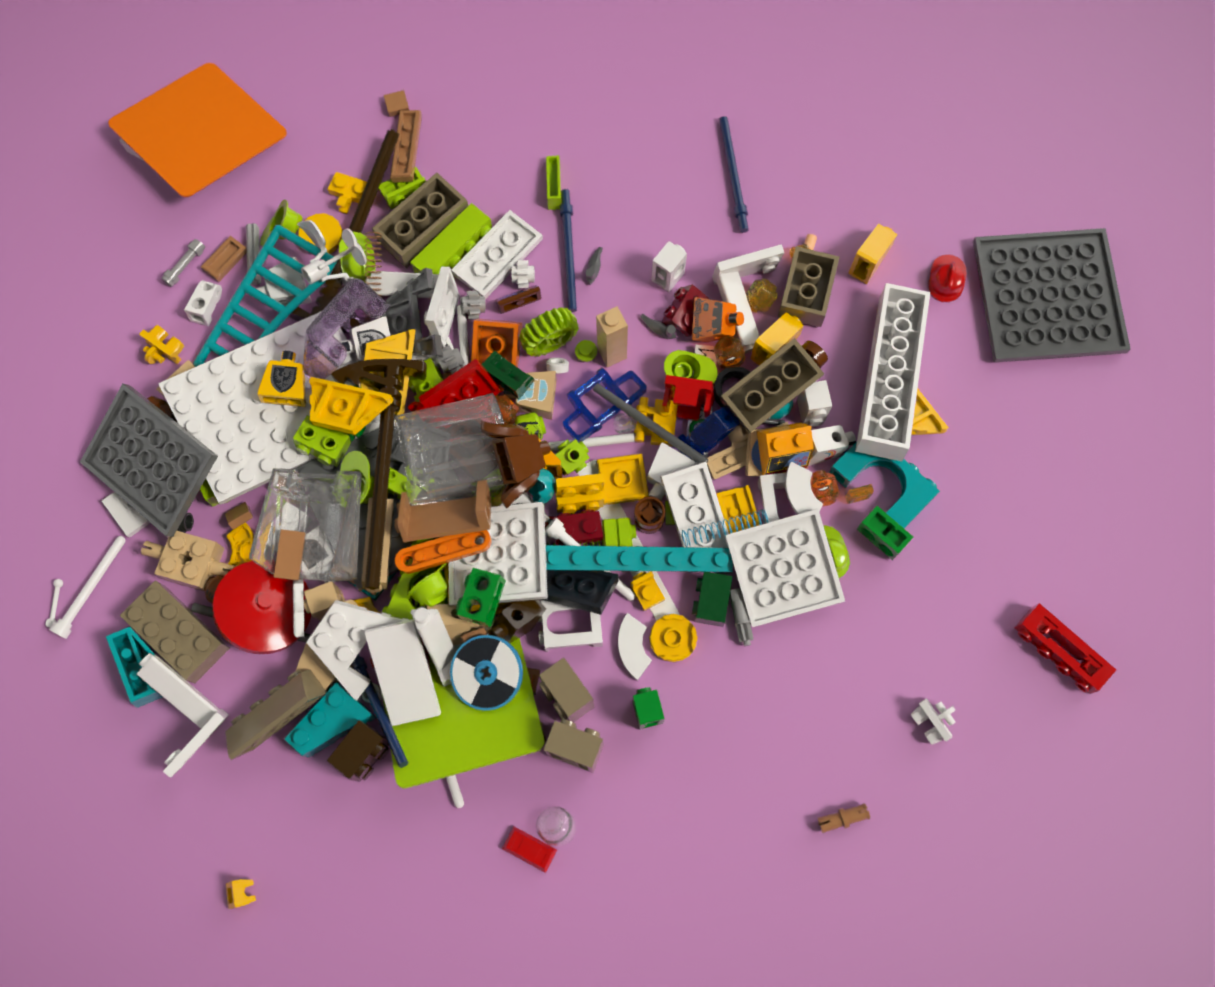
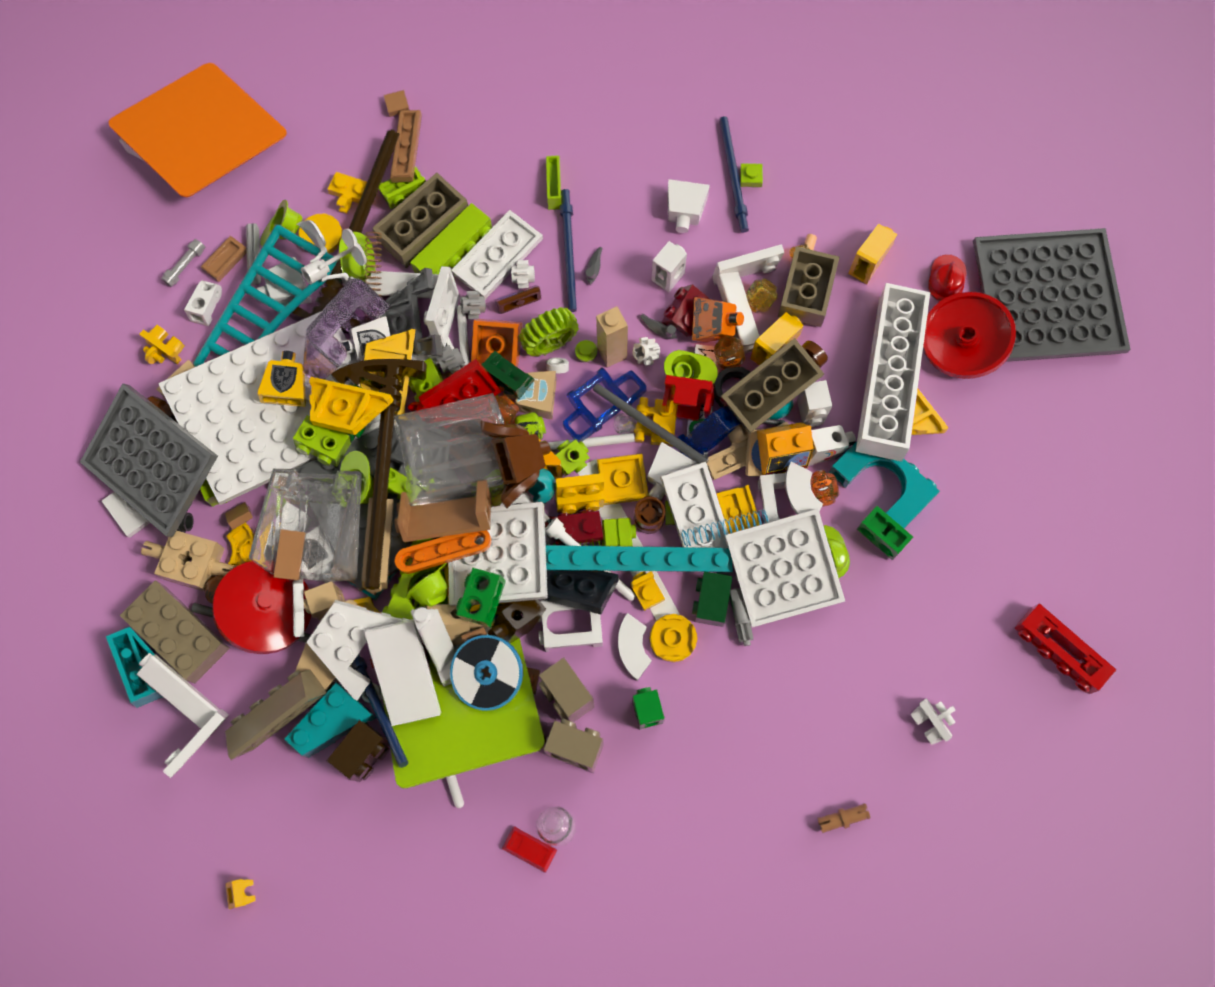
(58, 583): white hinge -> none
(63, 626): white piece -> none
(646, 351): none -> white gear
(686, 203): none -> white torso
(751, 175): none -> lime plate
(859, 494): clear yellow tile -> none
(969, 335): none -> red dish

